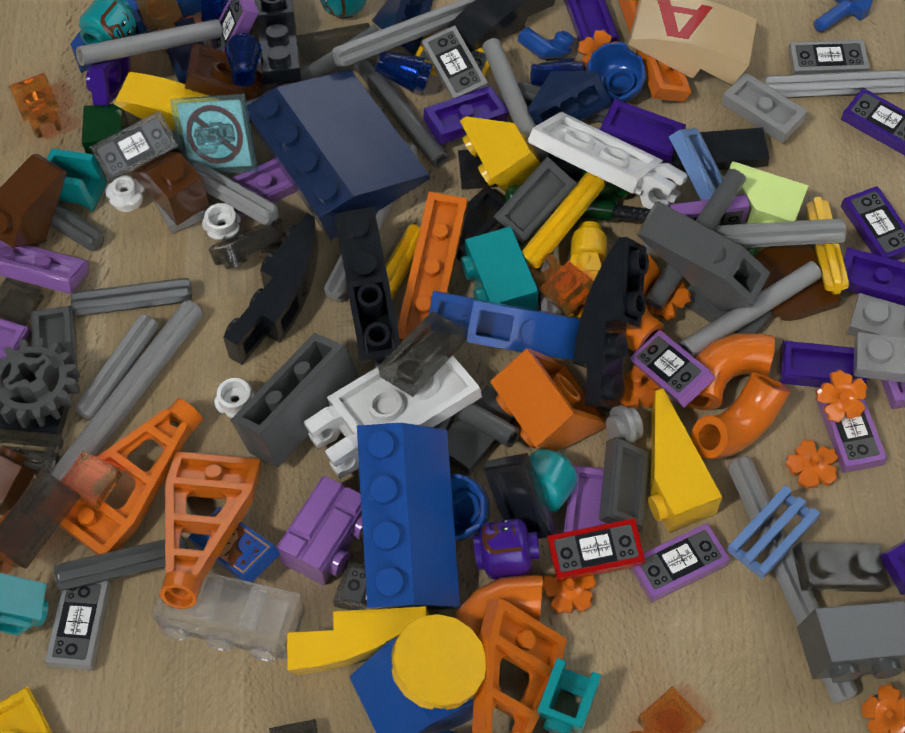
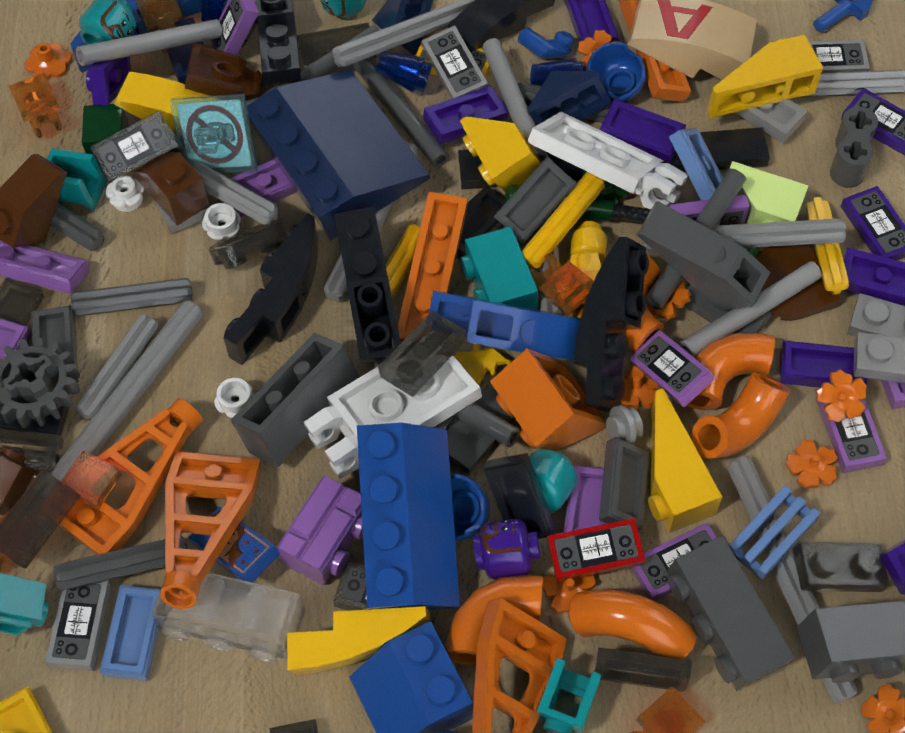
(49, 60): none -> orange plant
(131, 634): none -> medium blue tile
(243, 57): clear blue cone -> none
(438, 662): yellow tile -> none
(479, 361): none -> yellow piece
(633, 619): none -> orange cylinder
(643, 669): none -> clear smoke tile
(728, 613): none -> dark grey brick
(771, 75): none -> yellow slope
(853, 147): none -> dark grey axle

